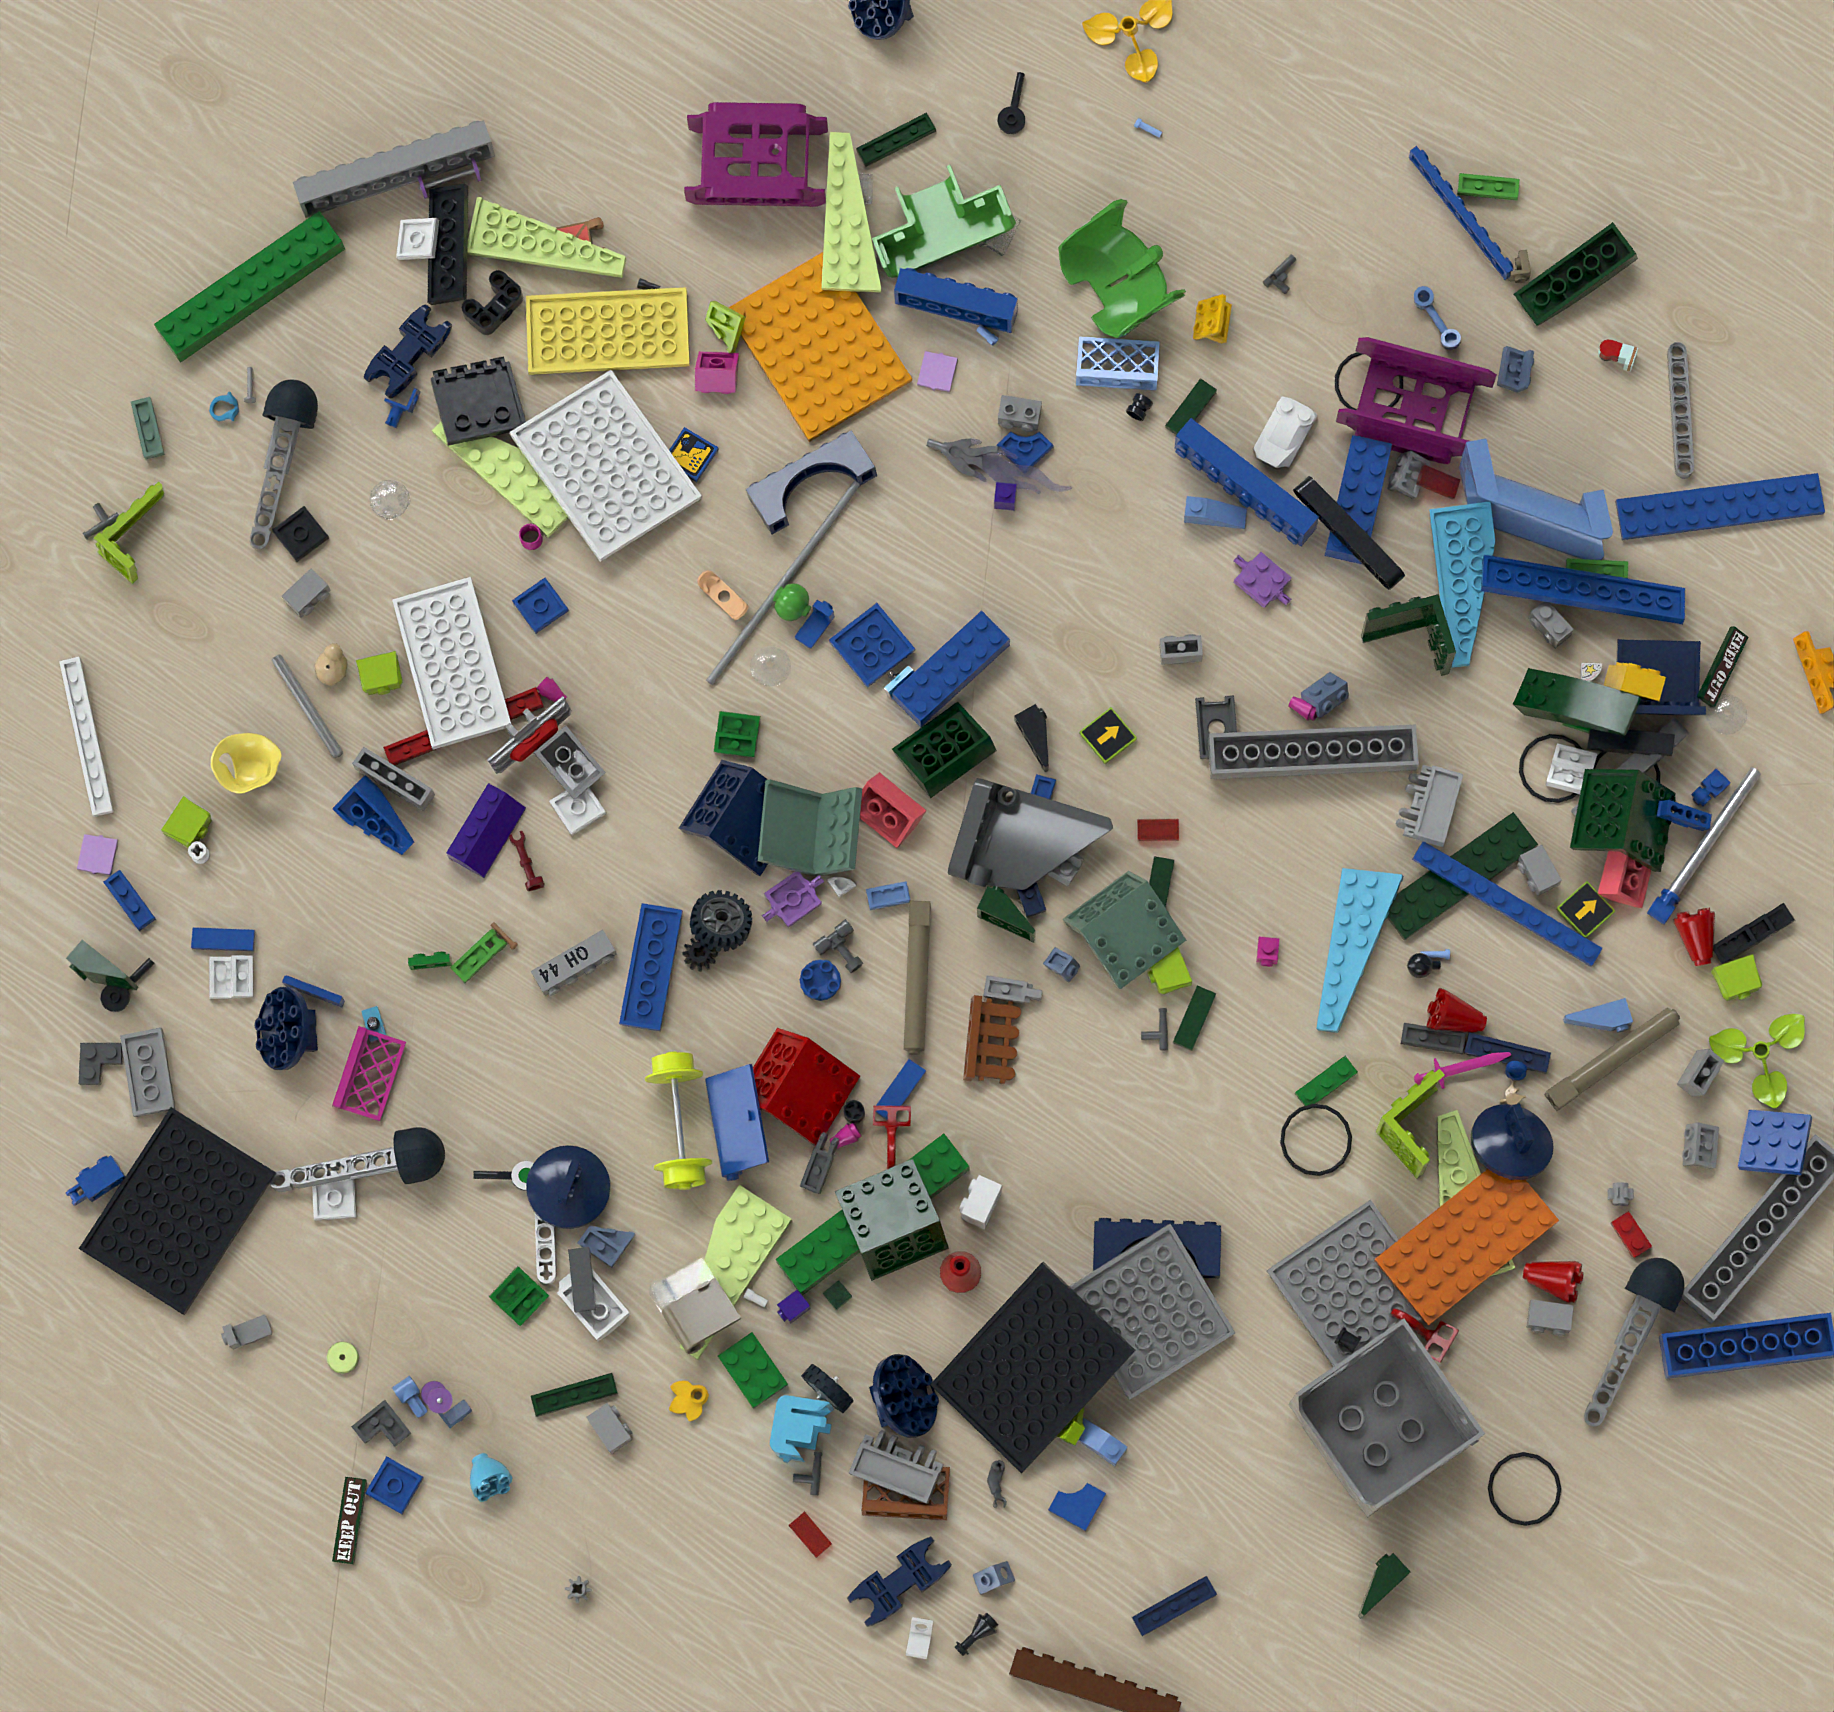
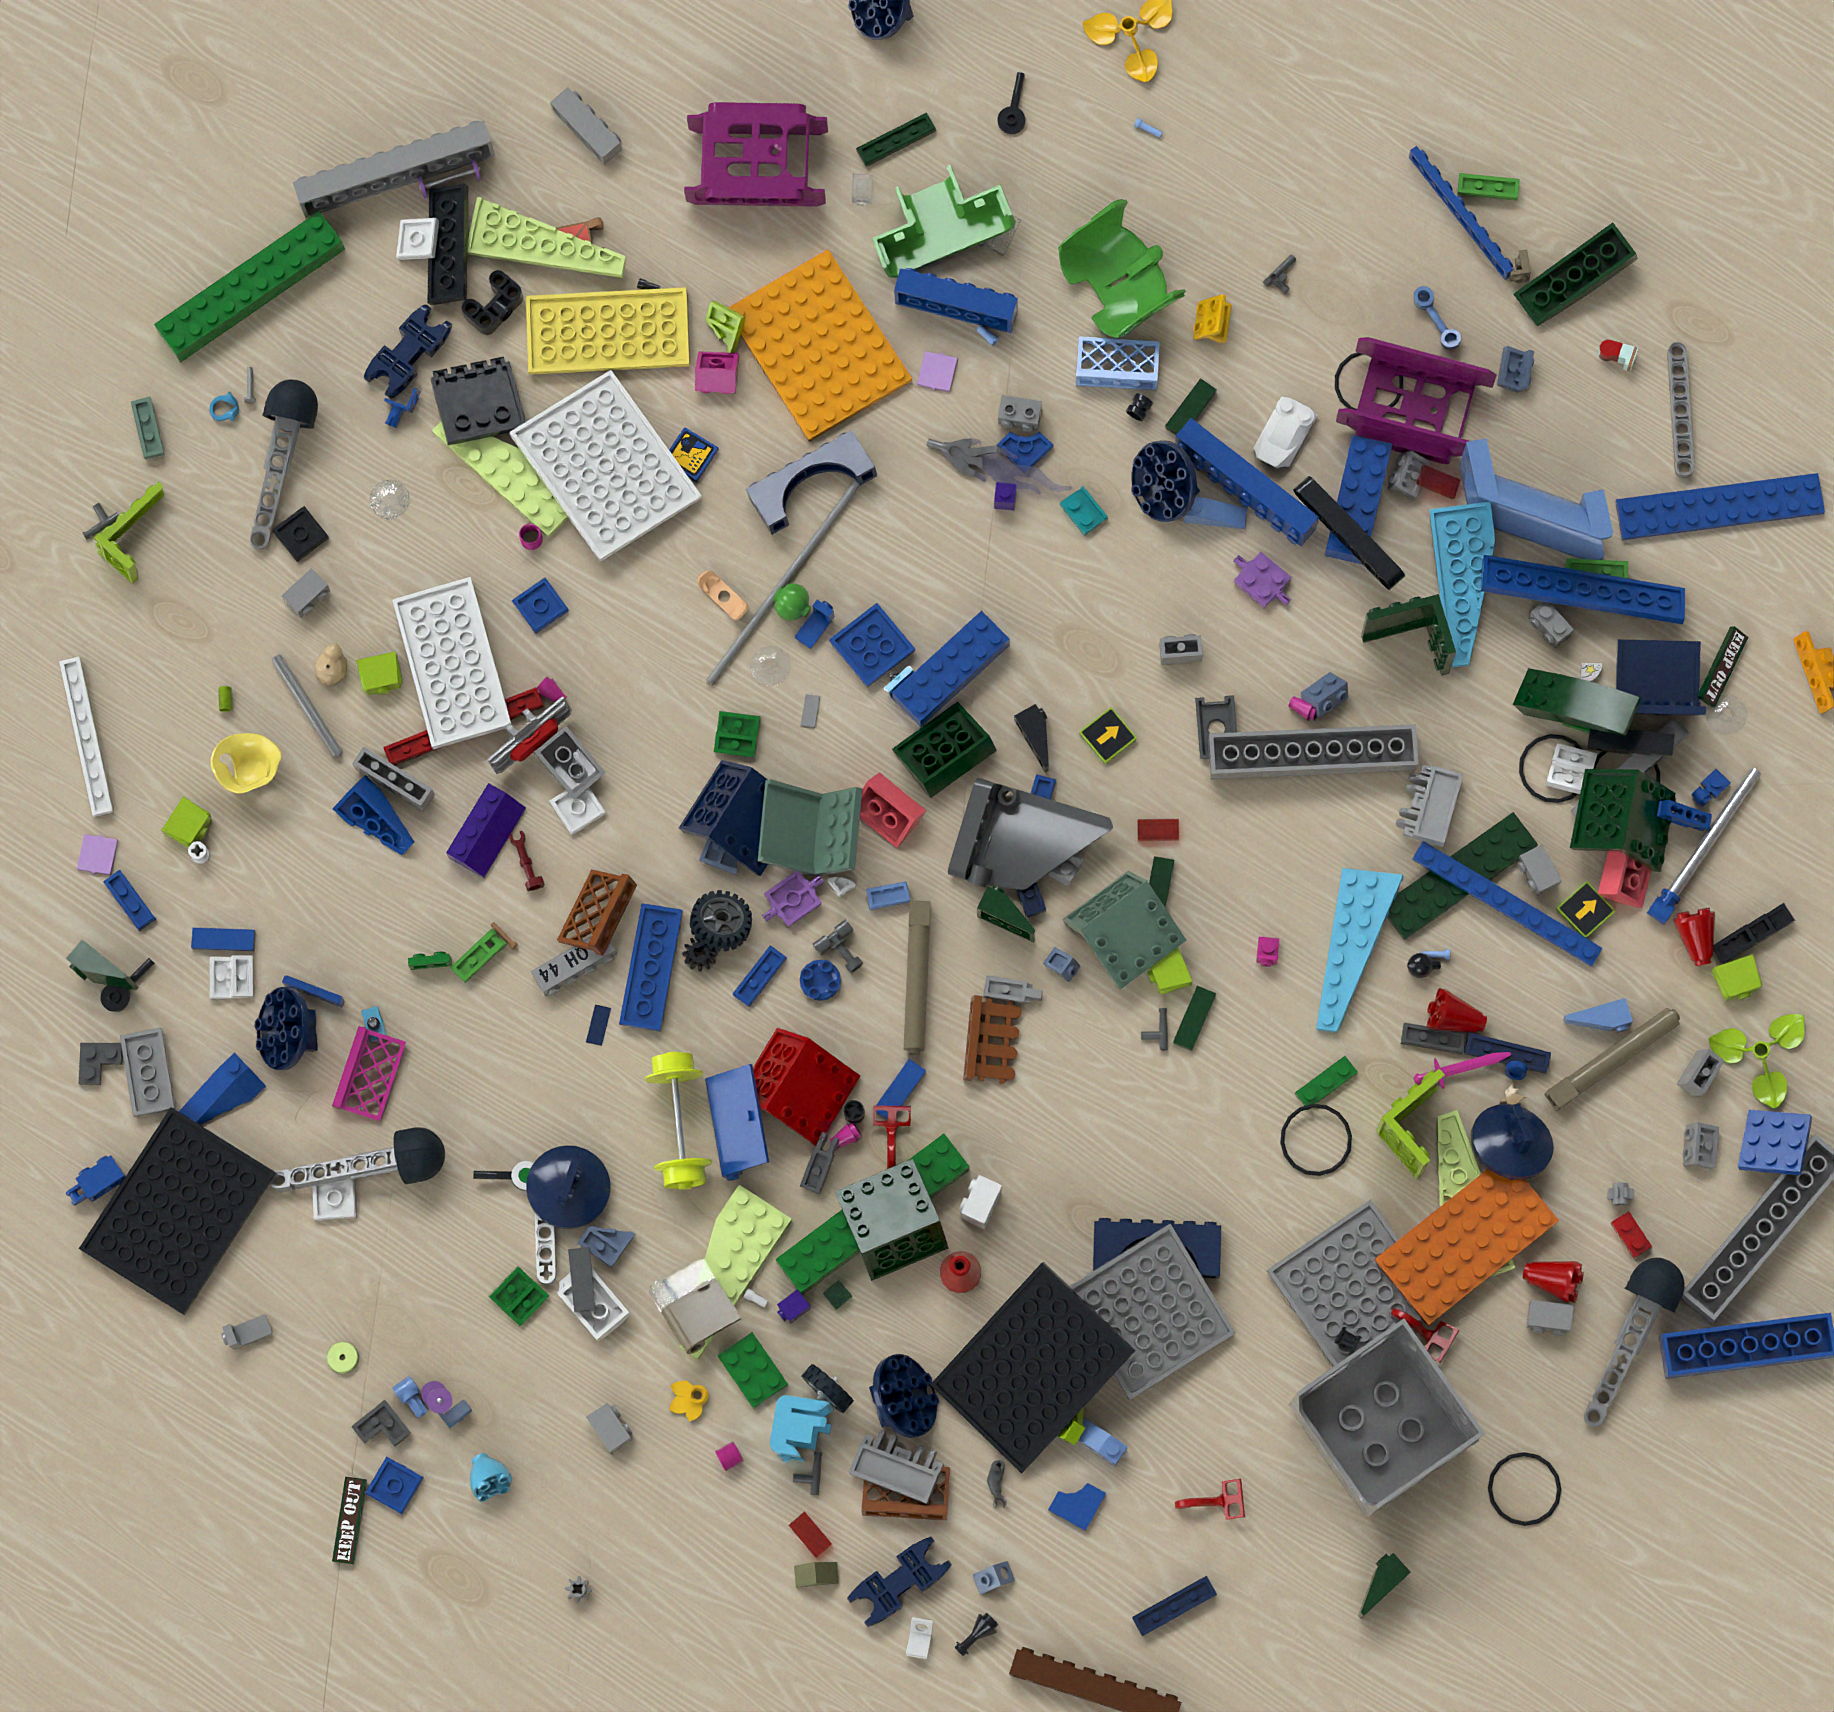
(224, 1090): none -> blue wedge
(226, 697): none -> lime piece
(574, 1394): dark green tile -> none
(586, 125): none -> light grey brick
(598, 1025): none -> dark blue sticker
(610, 914): none -> dark orange fence
(718, 858): none -> sand blue wing
(729, 1456): none -> dark pink piece
(759, 976): none -> blue tile
(810, 710): none -> light grey window
(816, 1574): none -> olive slope
(848, 245): yellowish green wing -> none
(1083, 510): none -> teal plate
(1165, 480): none -> dark blue bracket
(1223, 1500): none -> red piece
(1635, 681): yellow brick -> none

